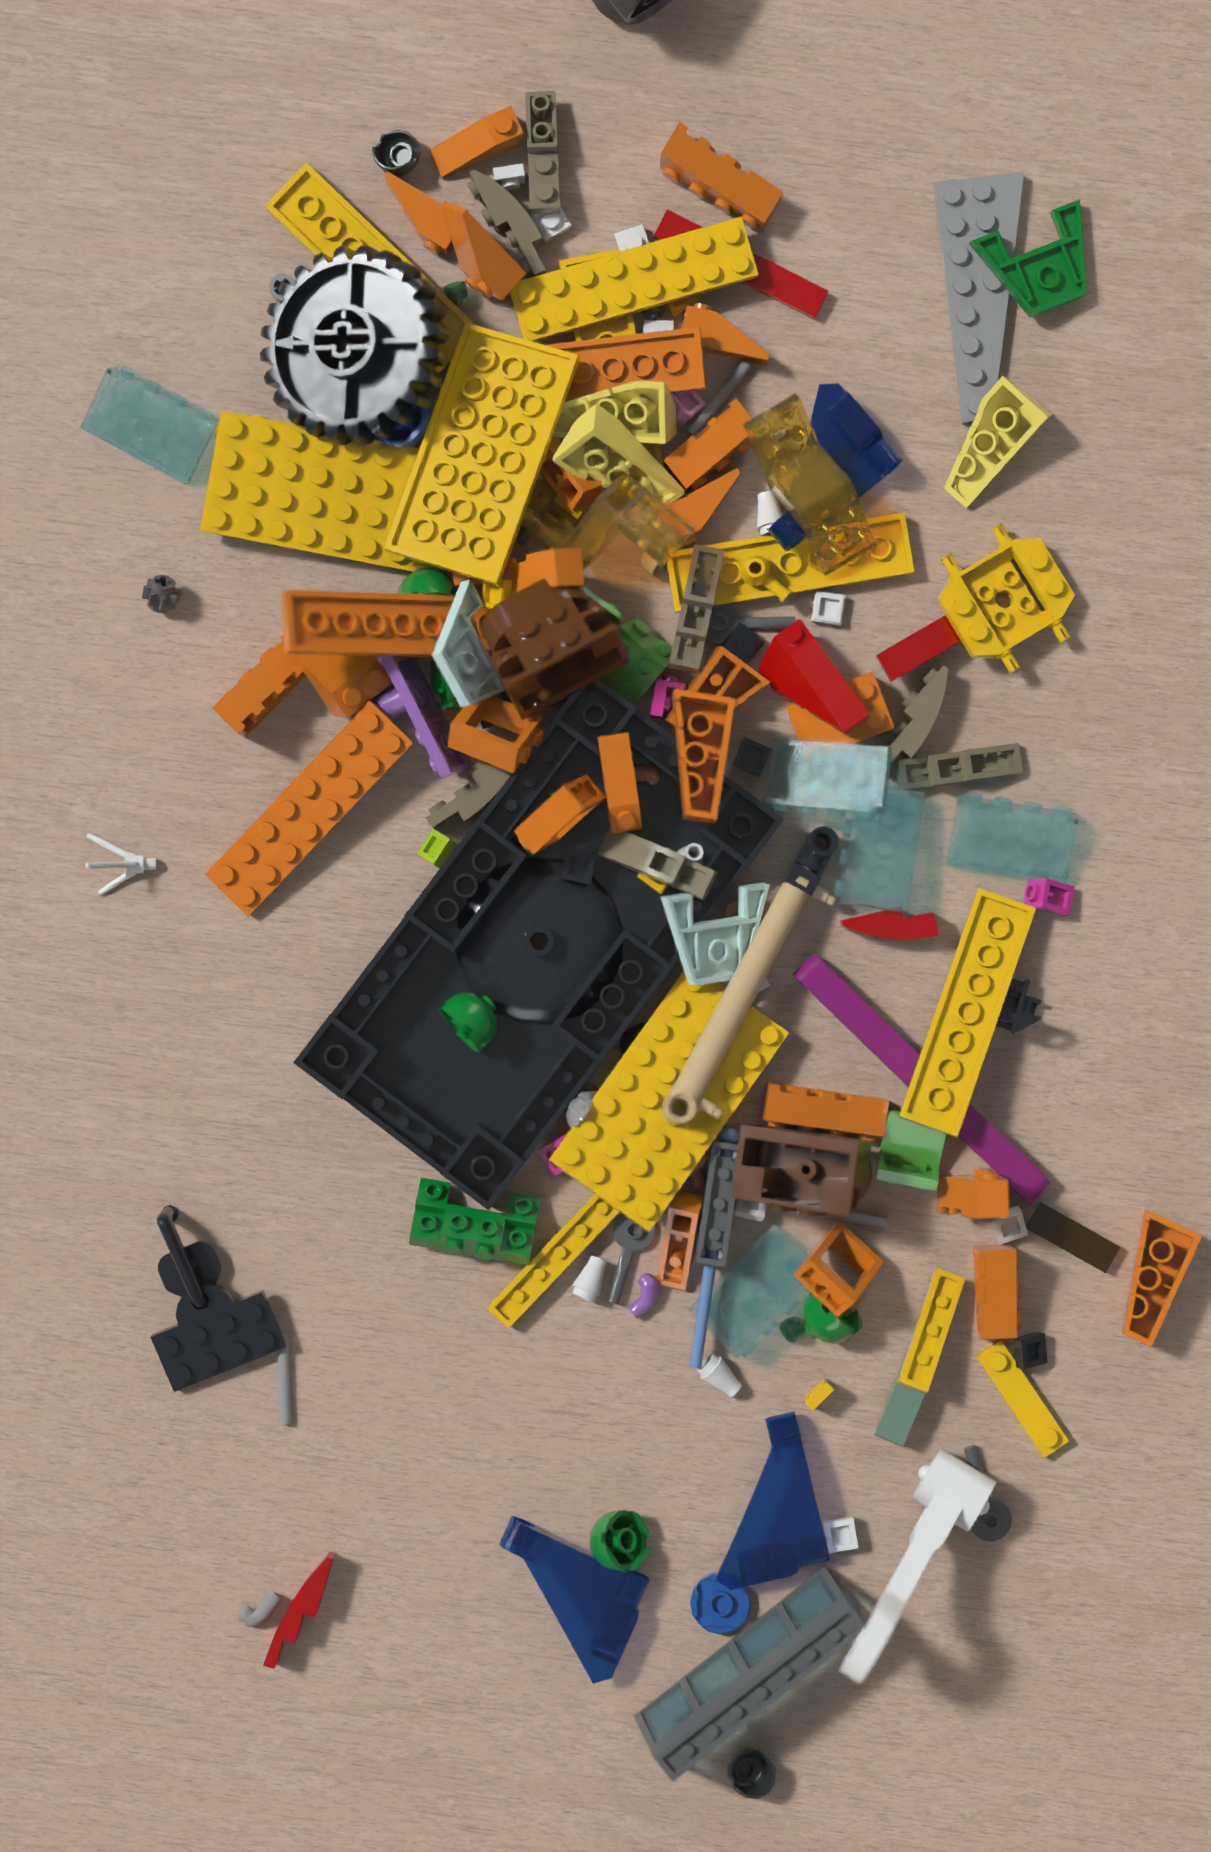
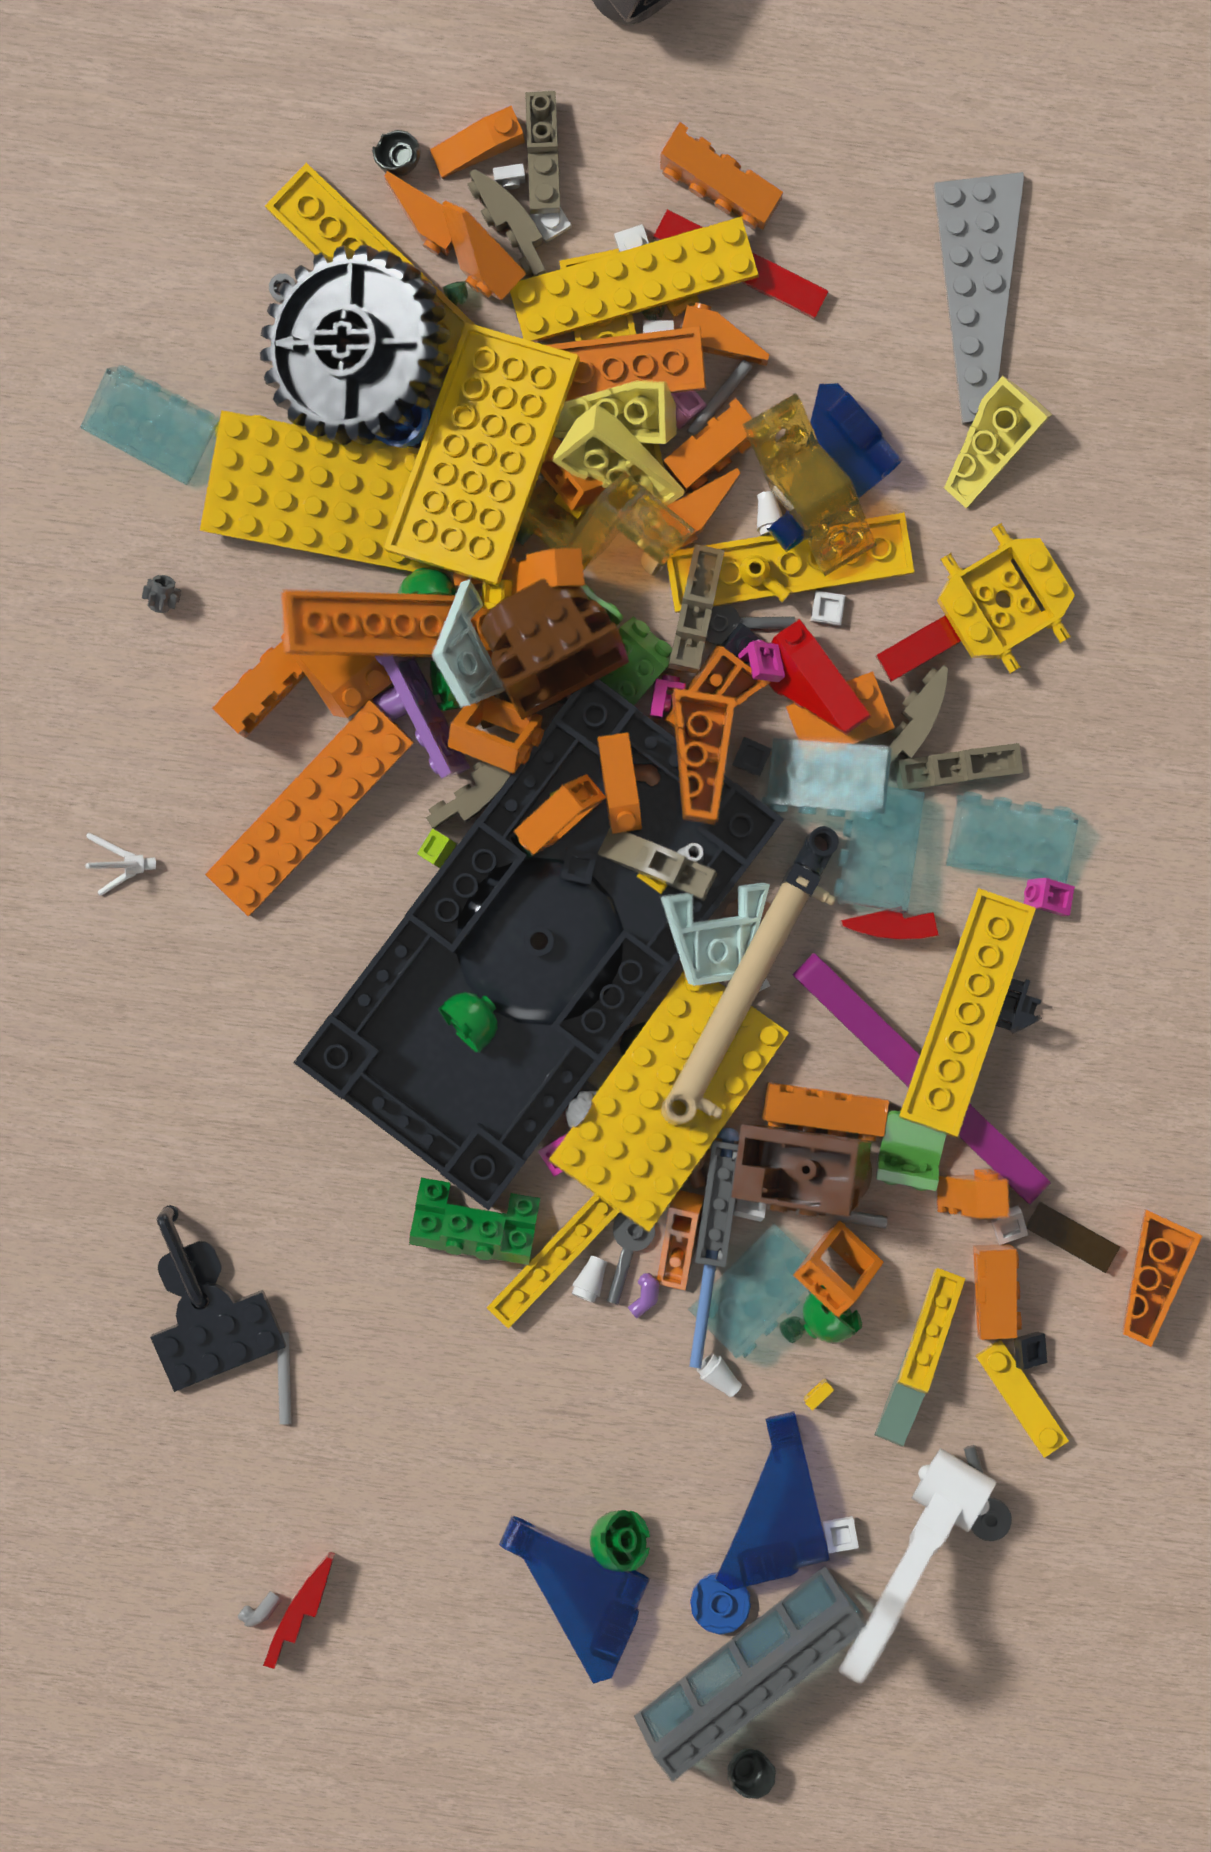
(764, 660): none -> dark pink bracket
(1043, 275): green wing -> none

